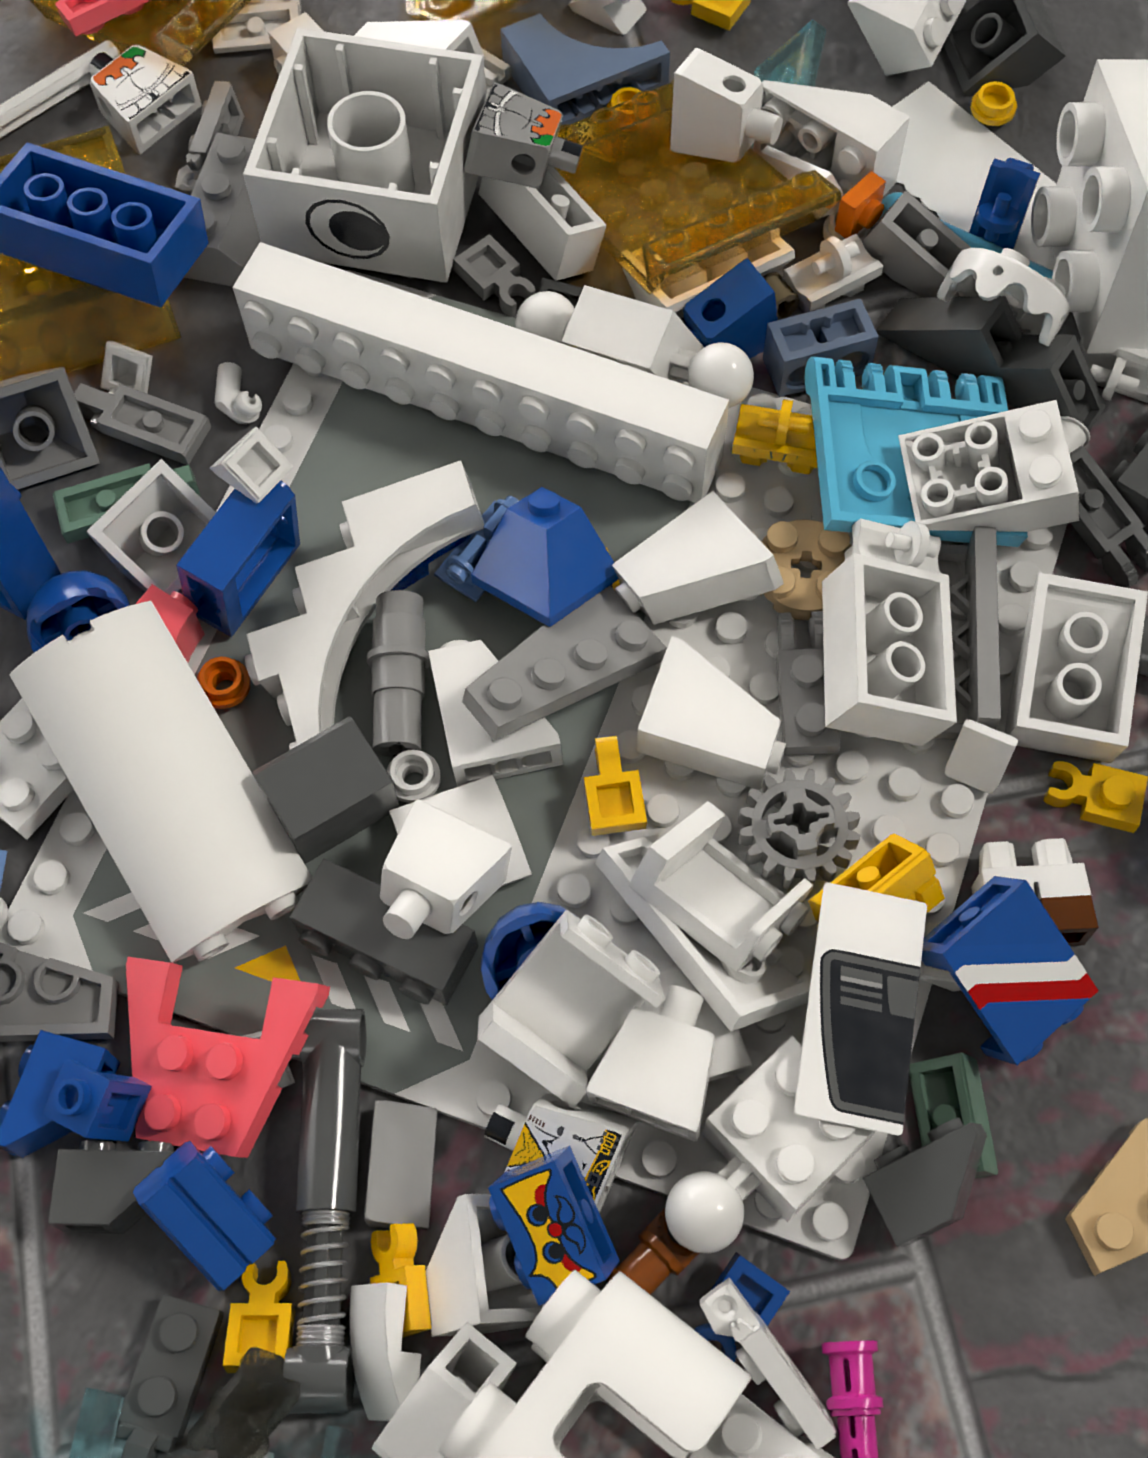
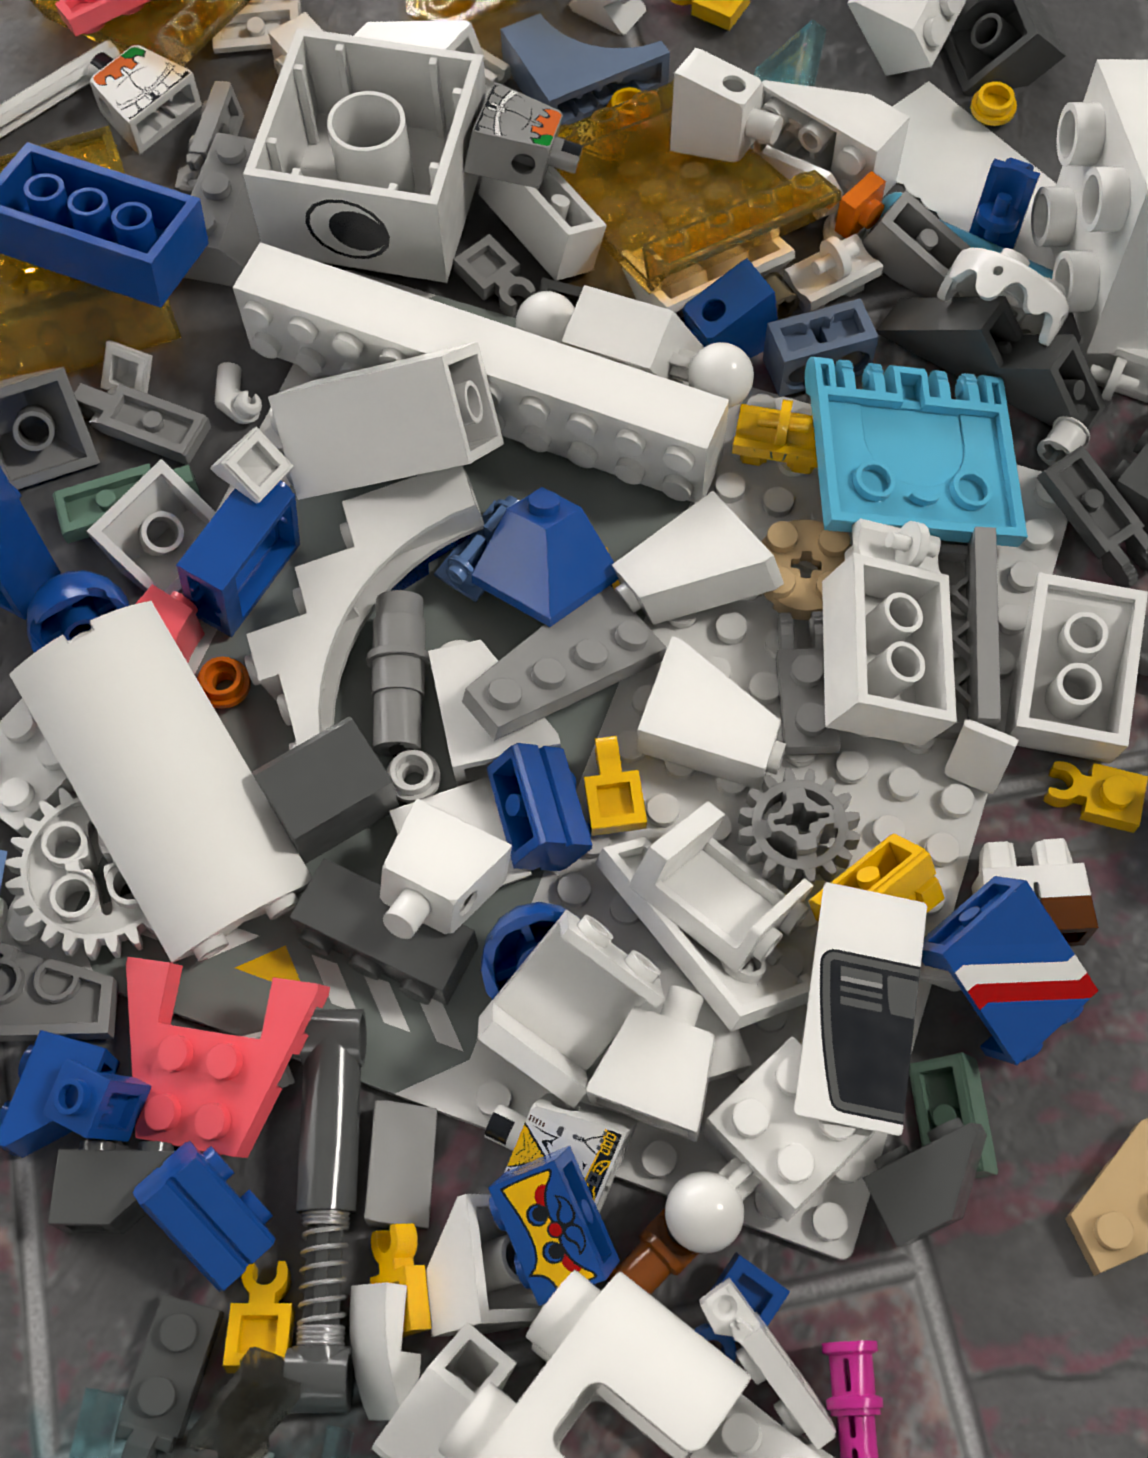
(51, 880): none -> white gear
(387, 421): none -> white brick
(539, 807): none -> blue brick
(993, 472): white slope -> none

